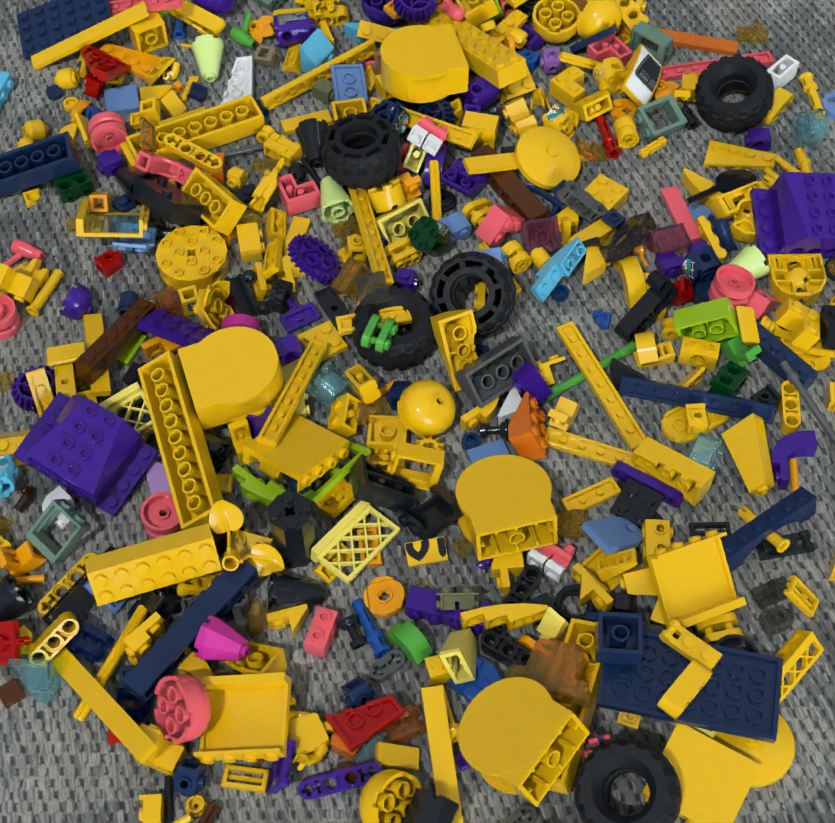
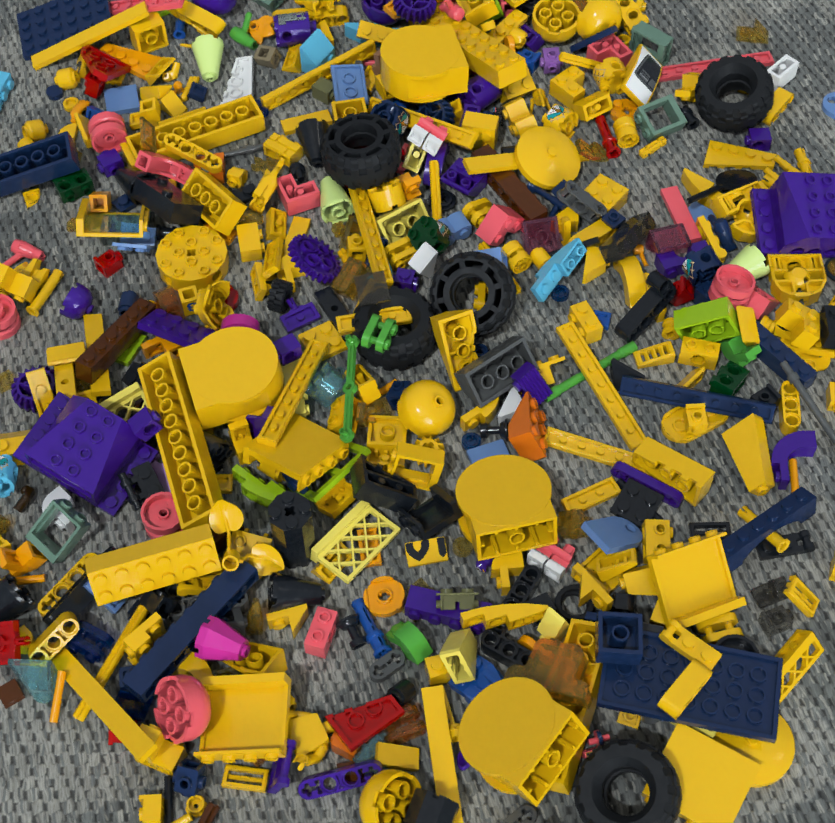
(57, 697): none -> light orange piece
(145, 423): none -> dark purple brick
(147, 481): none -> black plate
(242, 297): black gear -> none
(265, 133): yellow wheel -> none
(311, 171): black bar -> none
(346, 432): none -> bright green piece
(357, 693): dark blue brick -> none
(402, 691): none -> black brick
(424, 260): none -> white slope
(563, 414): yellow brick -> none
(586, 321): none -> yellow brick
(646, 347): yellow brick -> none
(666, 88): light orange plate -> none
(697, 42): orange tile -> none
(707, 450): clear light blue brick -> none
(810, 90): yellow pin -> none
(811, 127): clear light blue brick -> none

